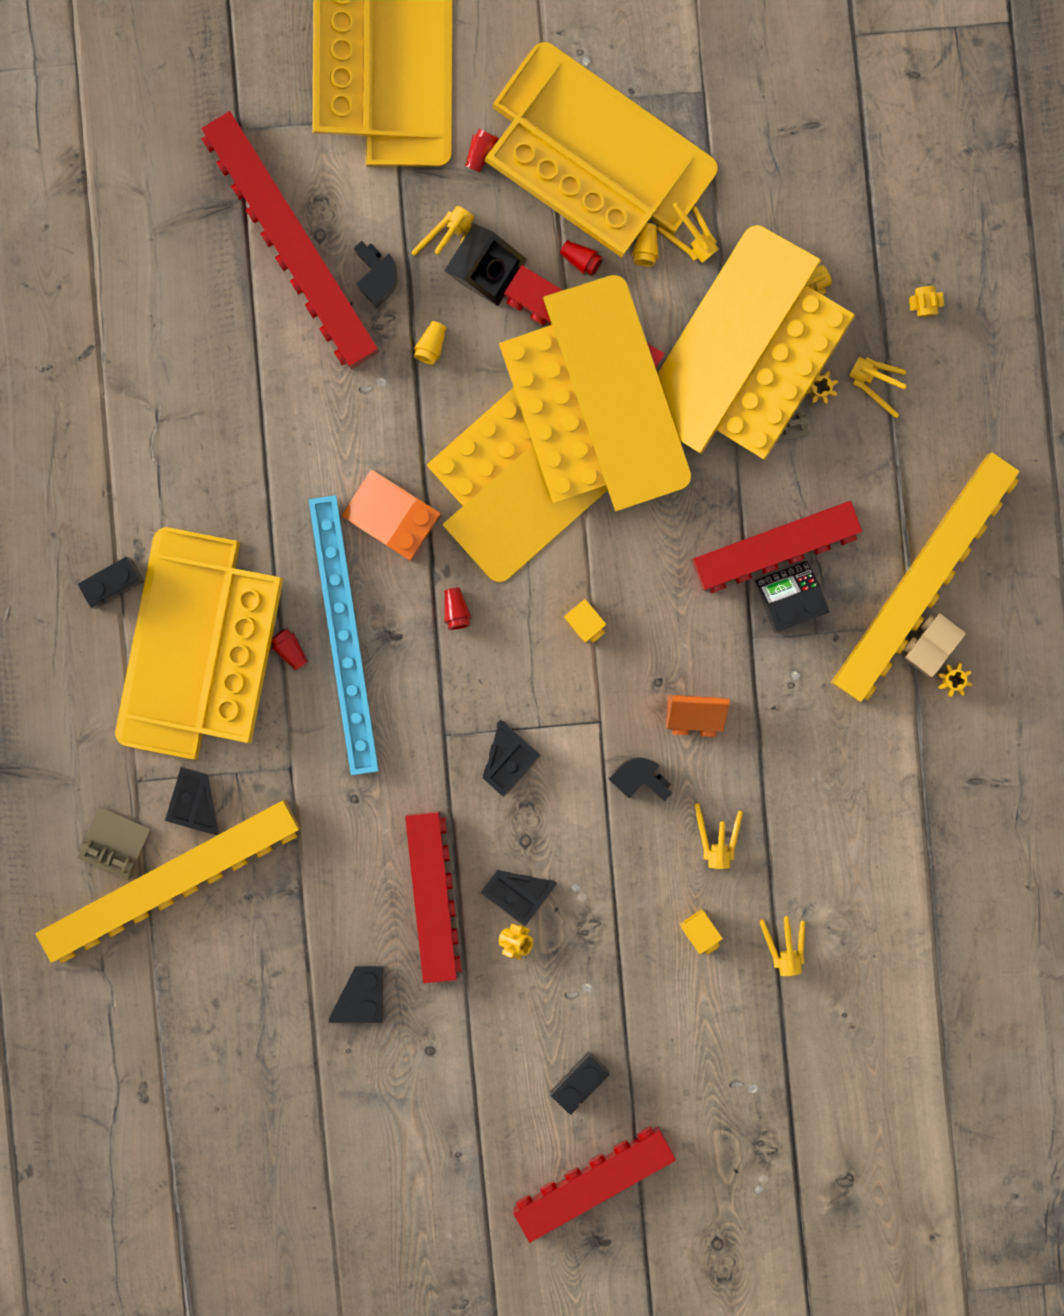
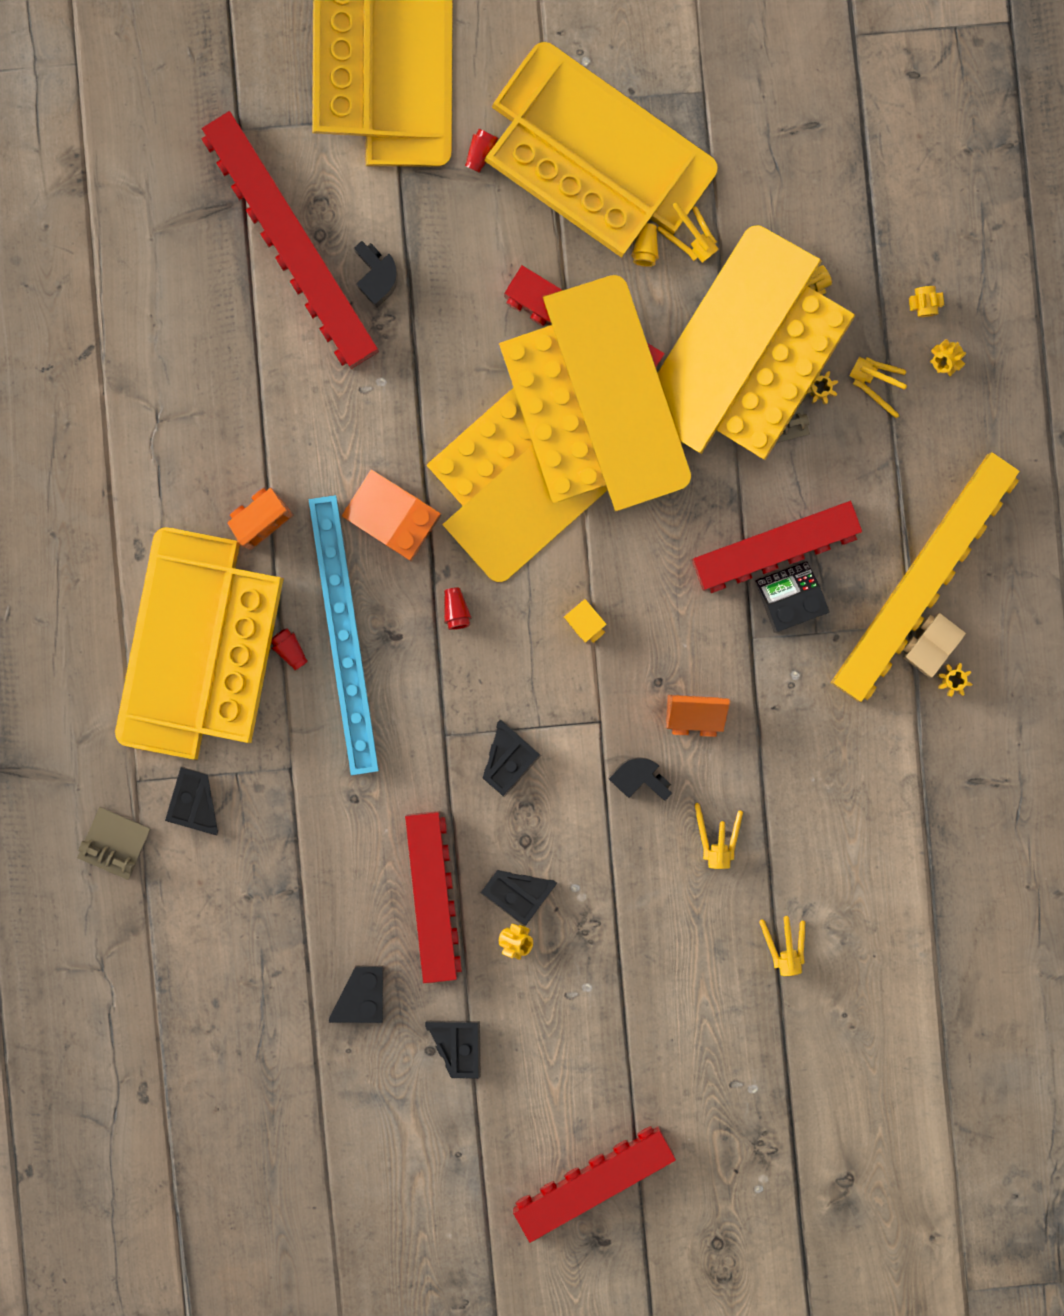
(110, 582): black brick -> none
(168, 881): yellow brick -> none
(259, 518): none -> orange slope
(430, 344): yellow cone -> none
(458, 222): yellow plant -> none
(459, 1046): none -> black wing
(485, 264): black slope -> none
(579, 1082): black brick -> none
(581, 257): red cone -> none
(701, 932): yellow brick -> none
(948, 357): none -> yellow gear

